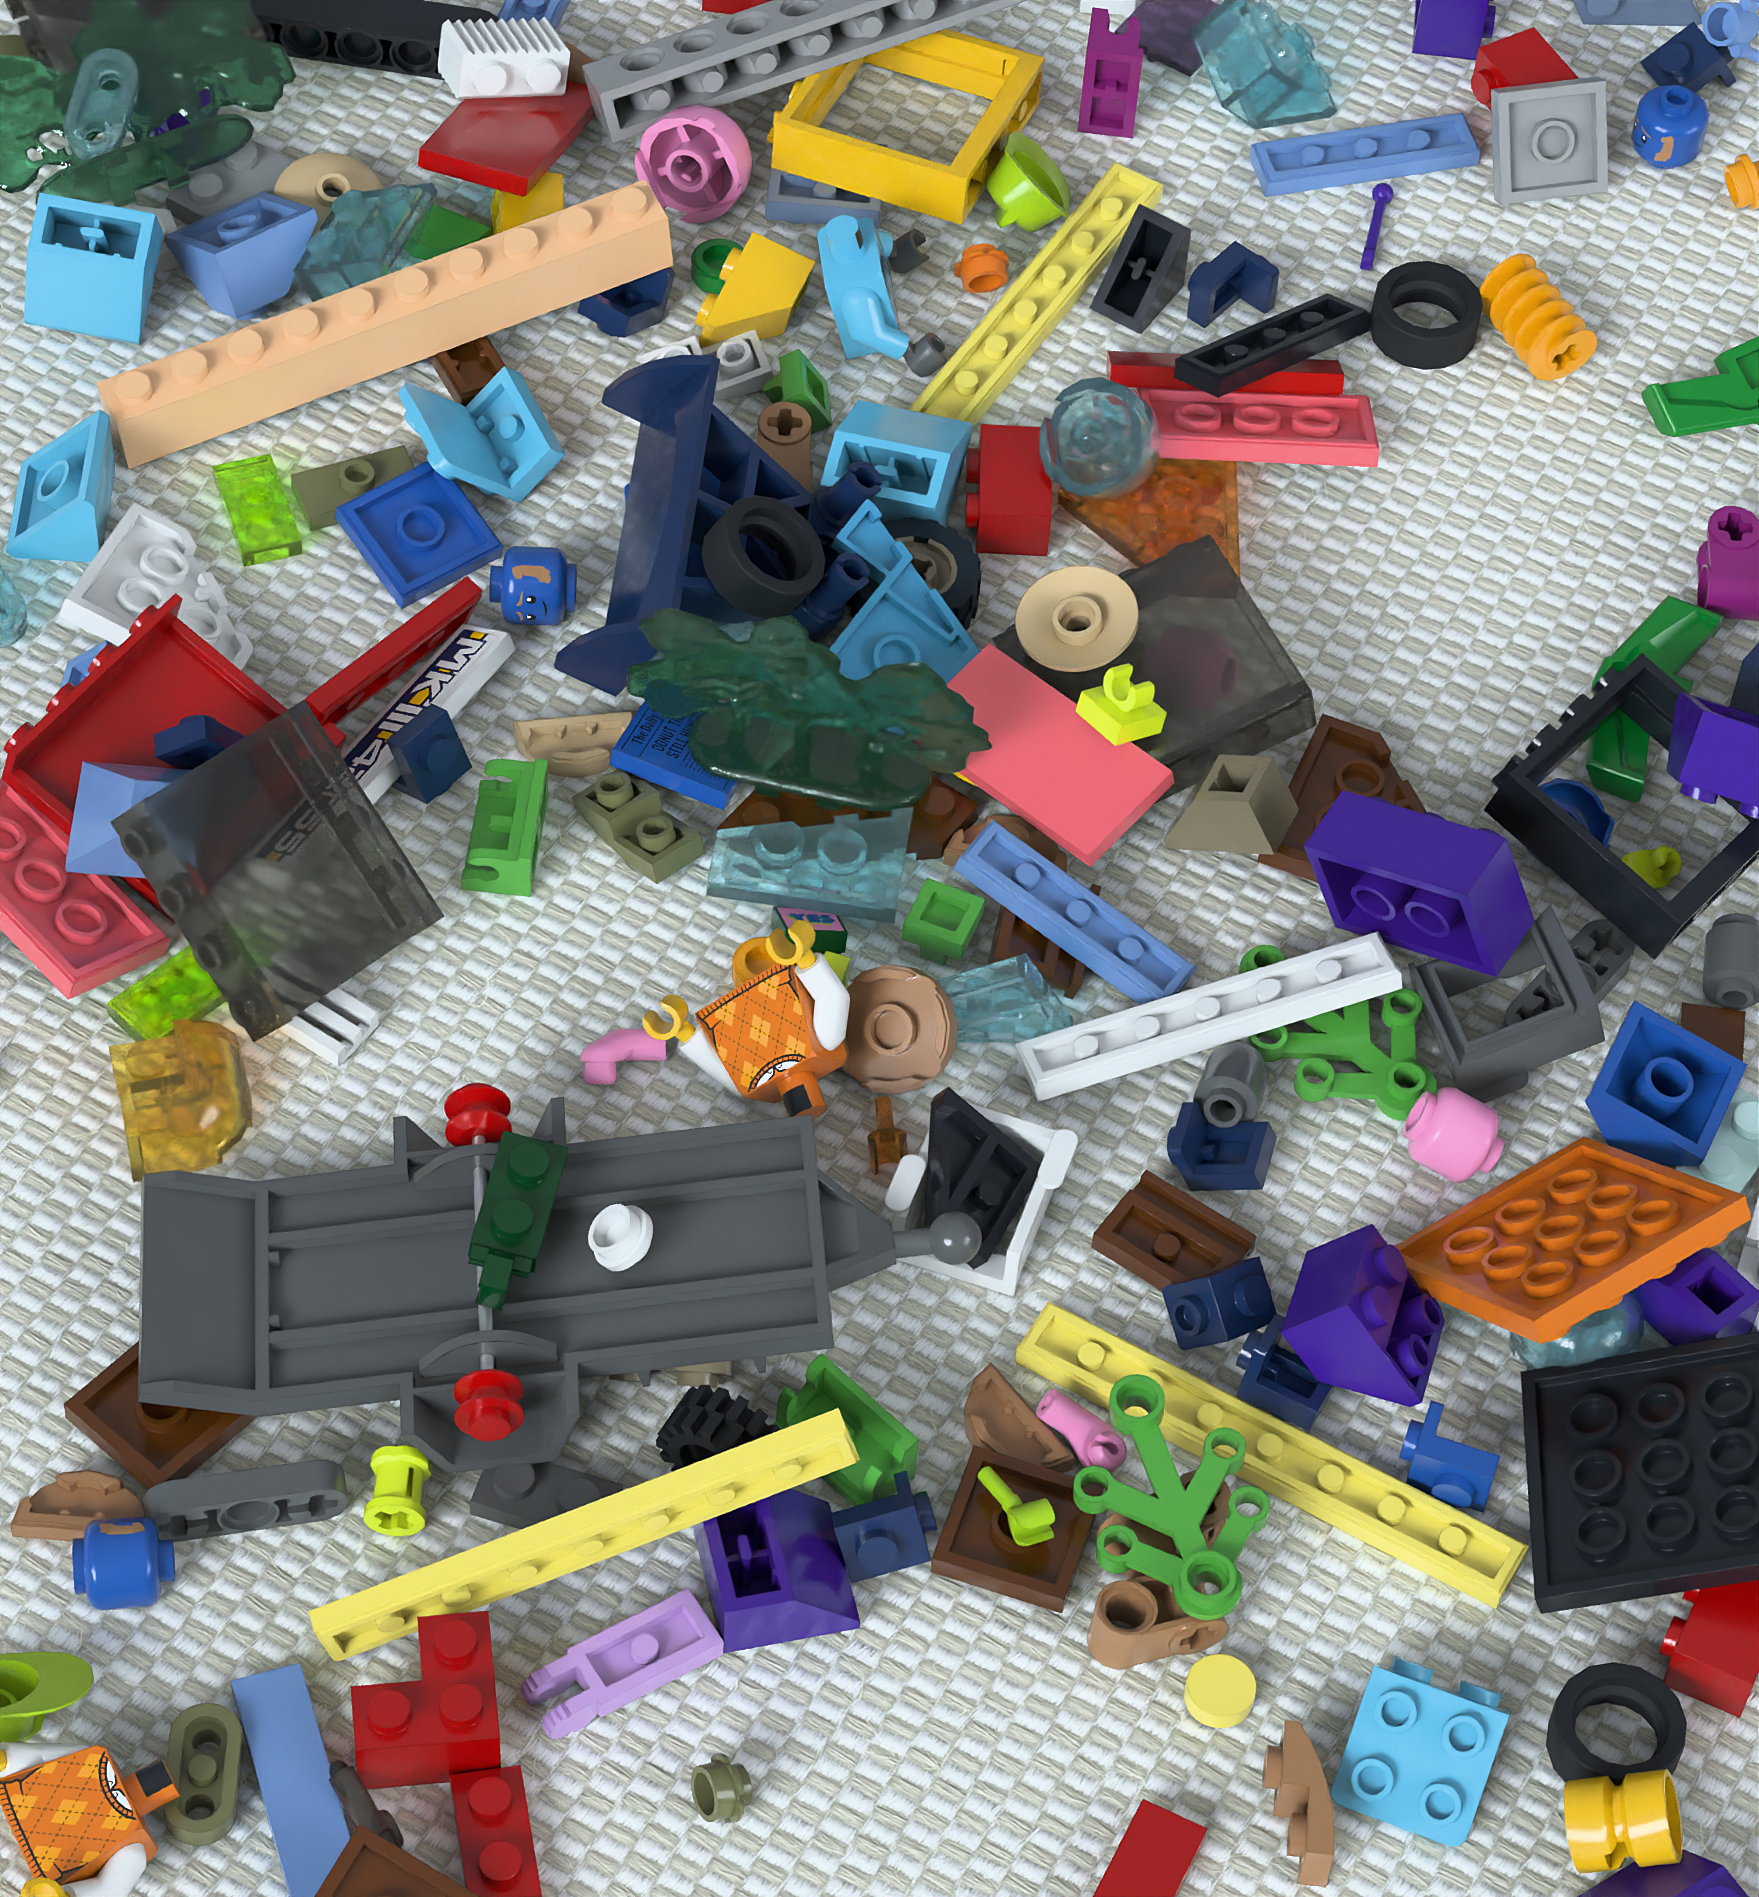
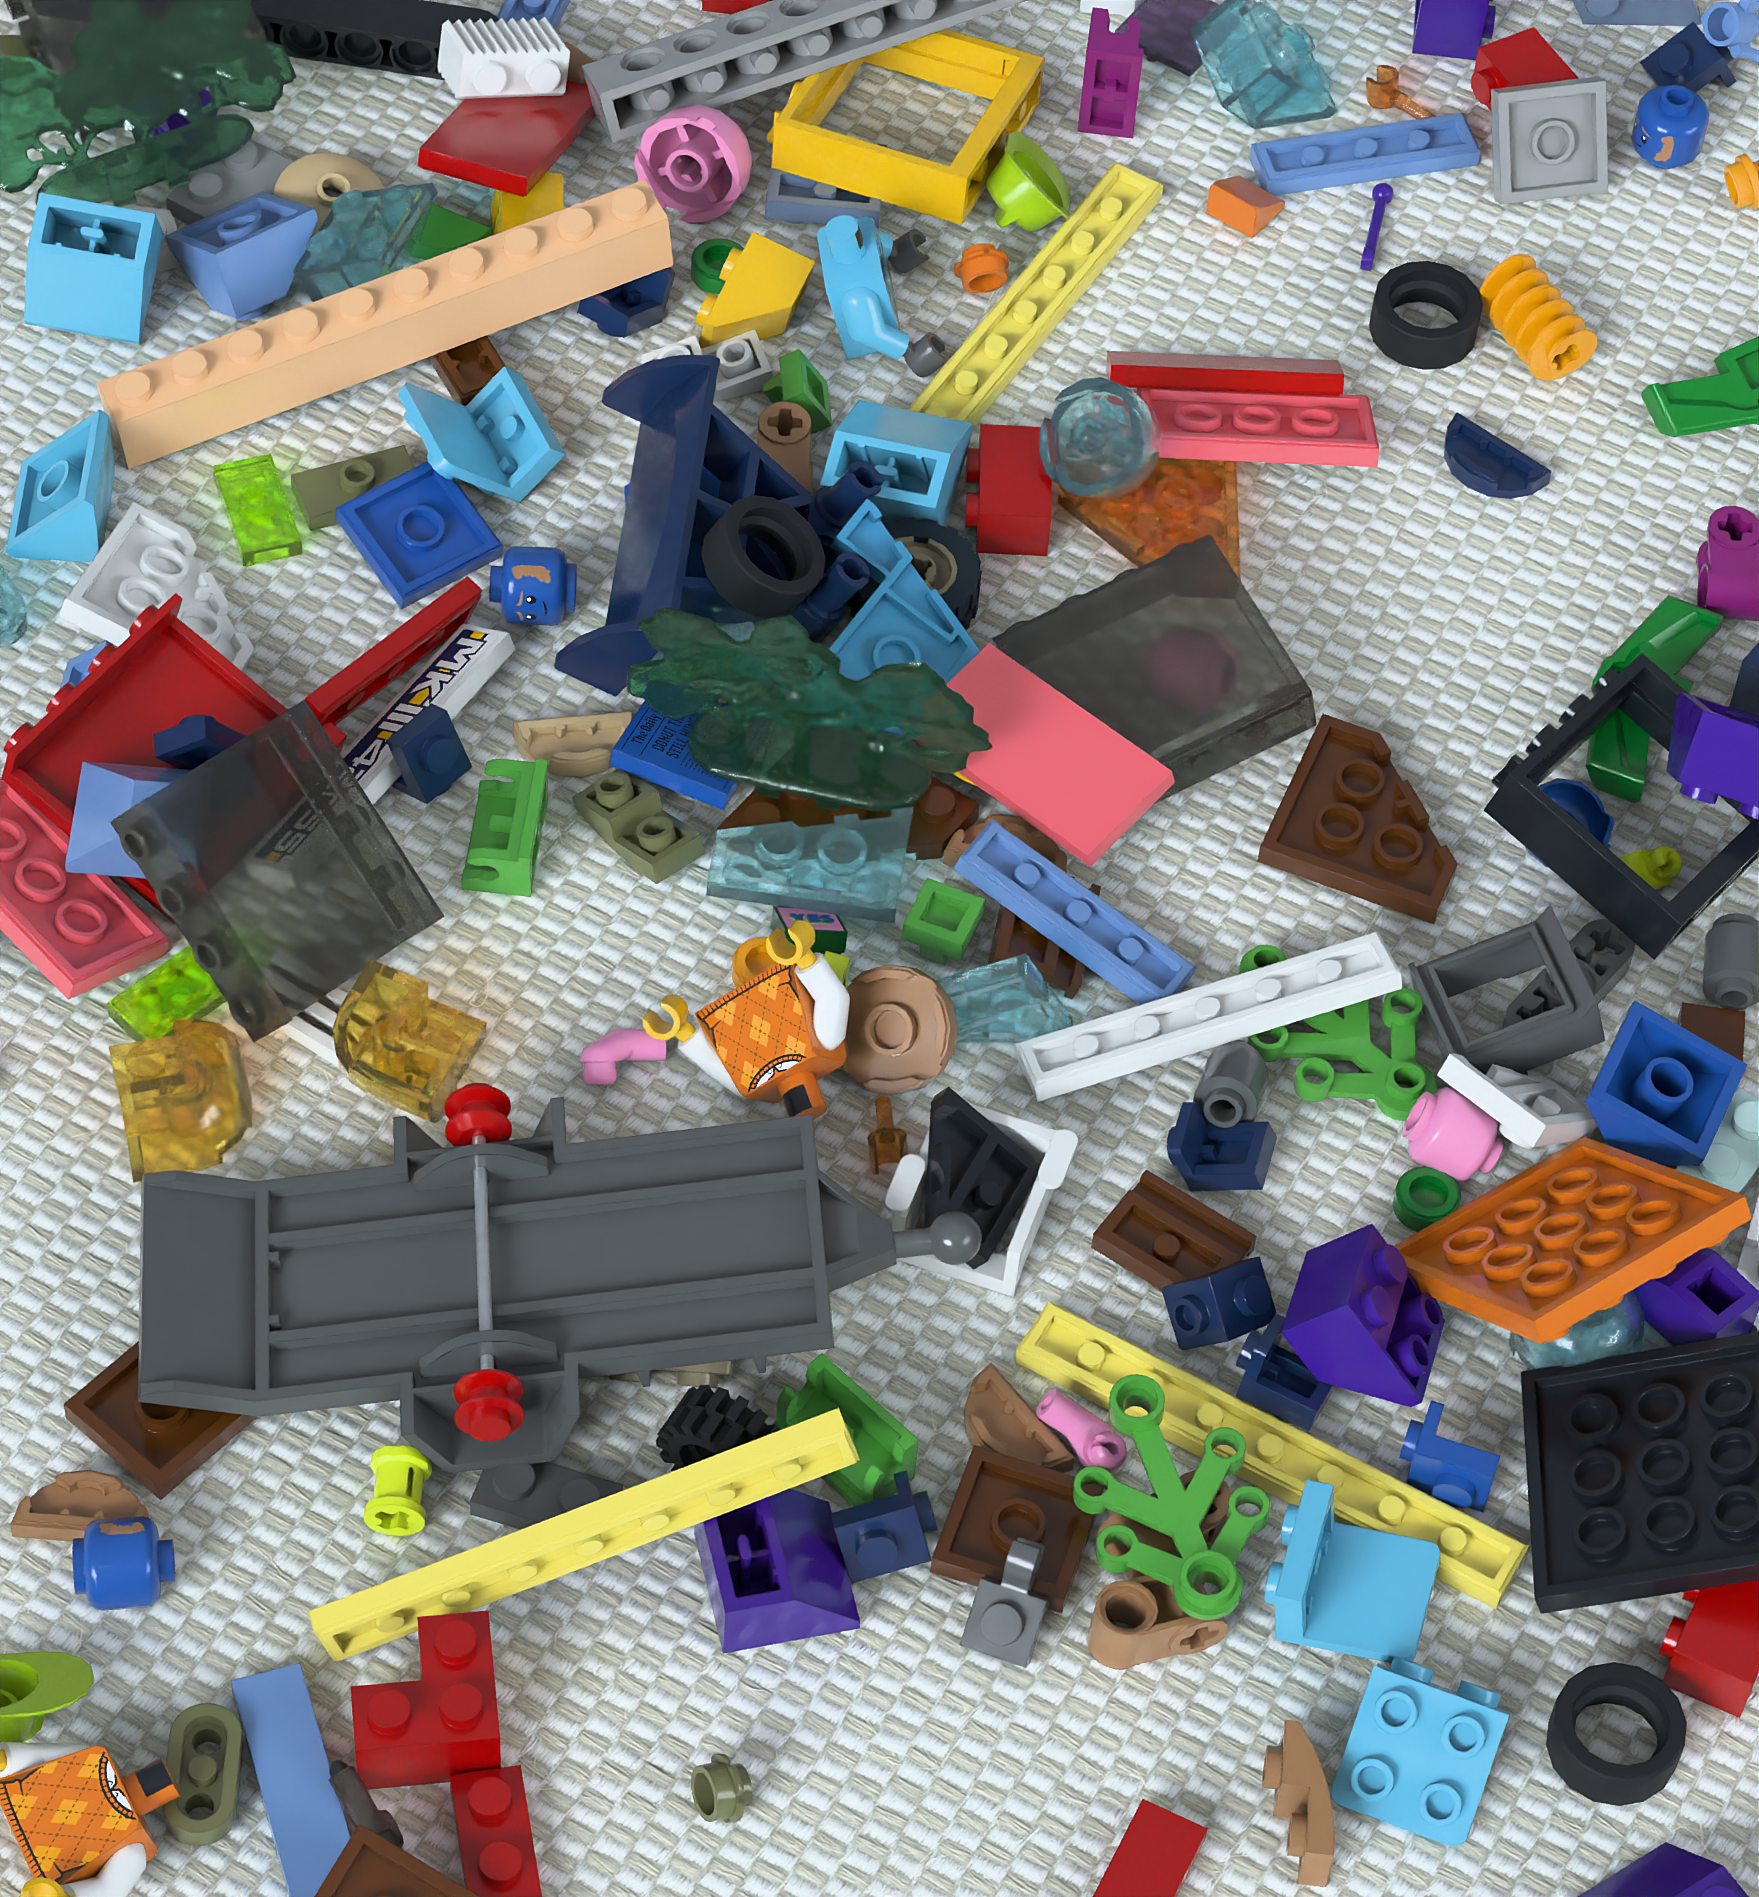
(100, 109): clear light blue plate -> none
(247, 1500): dark grey beam -> none
(402, 1042): none -> clear yellow brick
(515, 1213): dark green hinge -> none
(620, 1236): white plate -> none
(625, 1663): lavender hinge -> none
(1006, 1613): none -> plate
(1026, 1521): lime hand -> none
(1071, 600): tan dish -> none
(1120, 708): neon yellow tile -> none
(1144, 270): black slope -> none
(1220, 1691): light yellow tile -> none
(1229, 277): dark blue bracket -> none
(1235, 808): dark tan slope -> none
(1242, 205): none -> orange slope
(1272, 345): black tile -> none
(1349, 1583): none -> medium azure bracket
(1386, 94): none -> clear orange hand
(1420, 882): dark purple brick -> none
(1425, 1197): none -> green tile
(1489, 463): none -> dark blue tile
(1527, 1106): none -> white wing
(1623, 1821): yellow wheel -> none

